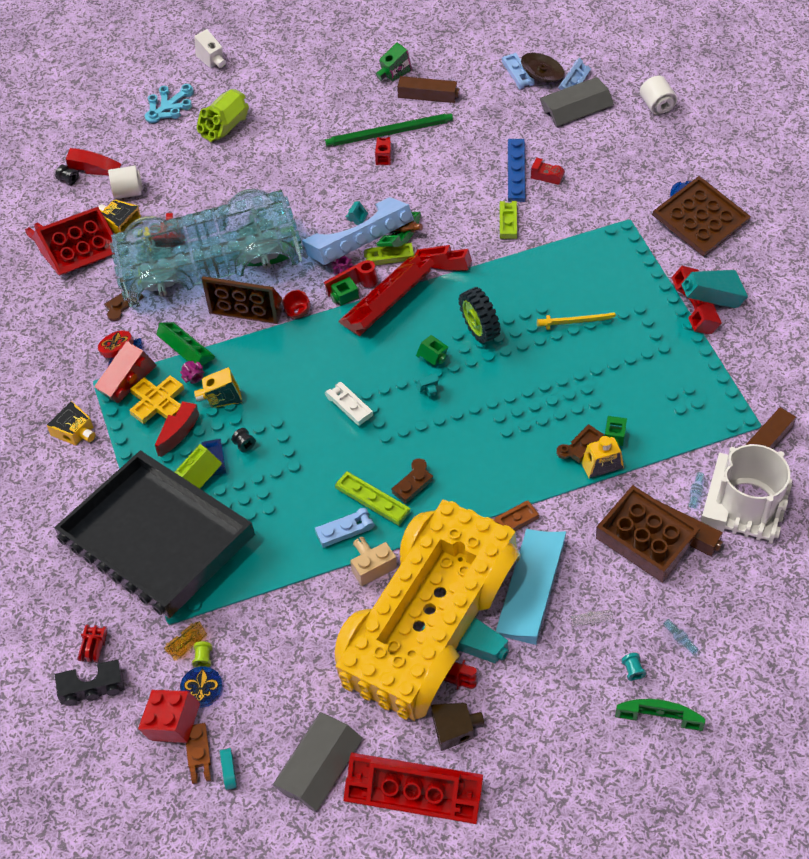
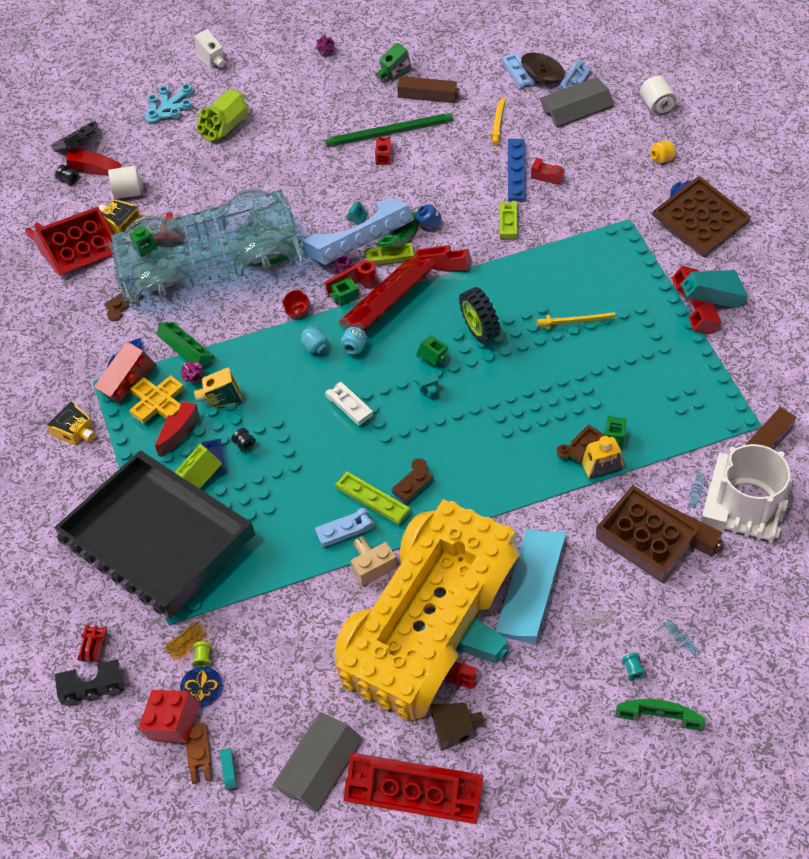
(71, 140): none -> black plate
(113, 343): red tile -> none
(140, 237): none -> green brick
(242, 300): reddish brown slope -> none
(313, 340): none -> medium azure head
(325, 45): none -> magenta gear
(353, 340): none -> medium azure head
(411, 226): dark orange piece -> none
(428, 217): none -> blue head
(495, 135): none -> yellow sword
(518, 516): dark orange hinge -> none
(663, 152): none -> yellow head

